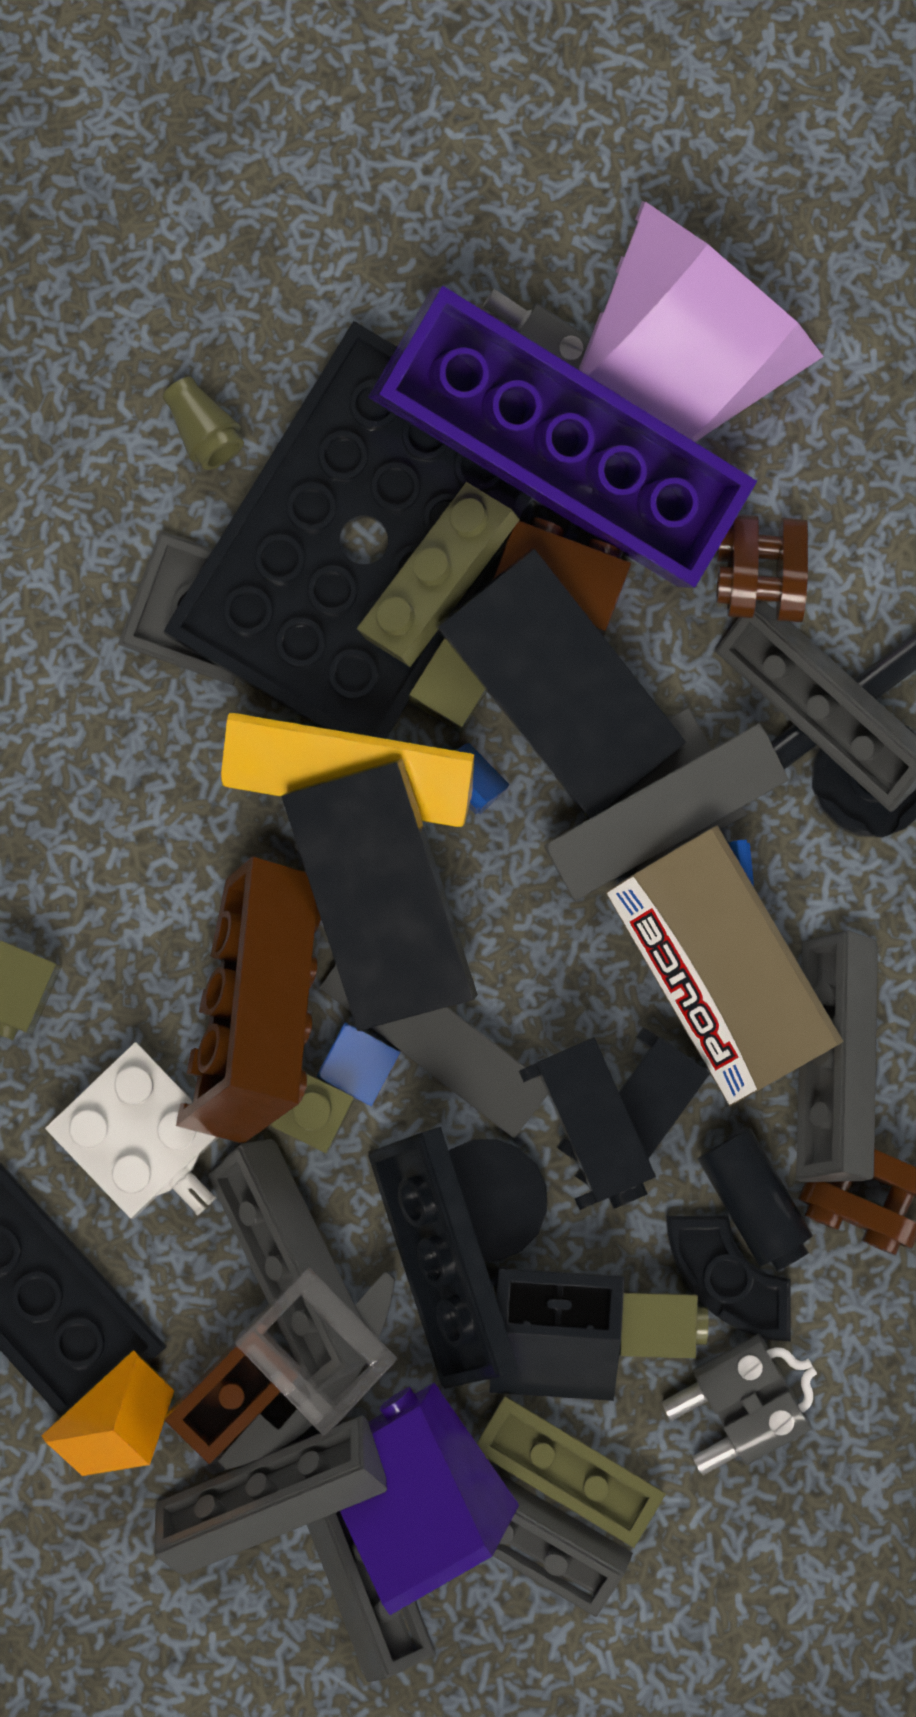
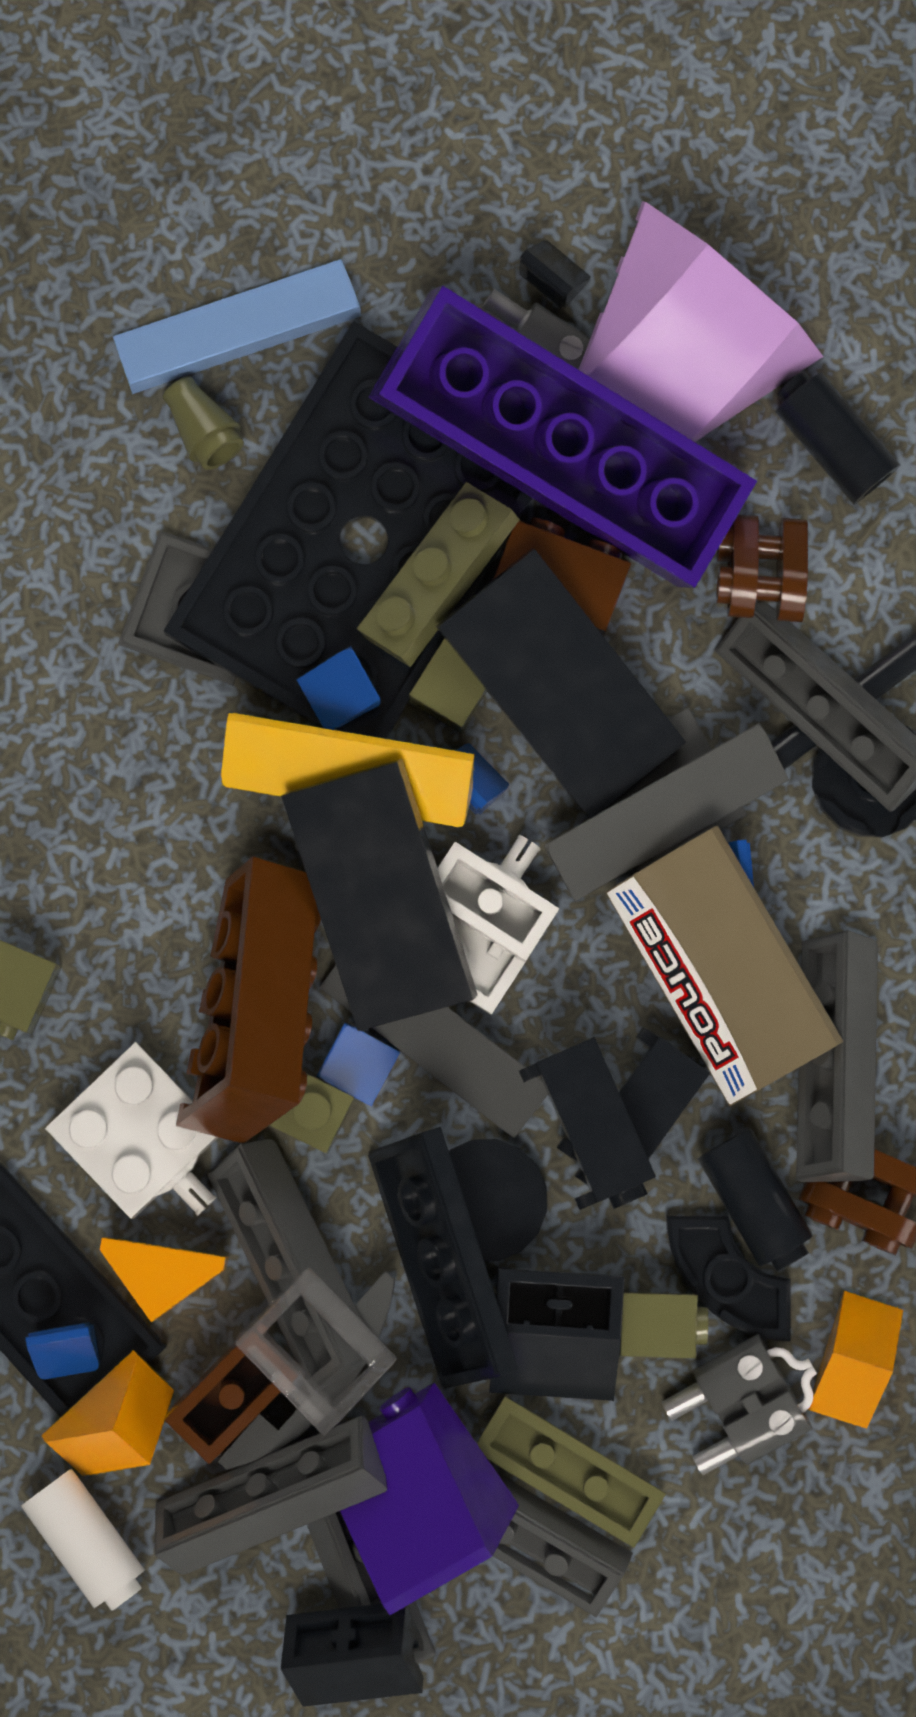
(63, 1350): none -> blue slope
(85, 1541): none -> white brick
(160, 1274): none -> light orange slope
(237, 326): none -> light blue slope
(339, 690): none -> blue slope
(351, 1654): none -> black hinge
(494, 916): none -> white plate
(552, 273): none -> black slope
(835, 435): none -> black brick
(857, 1360): none -> light orange slope

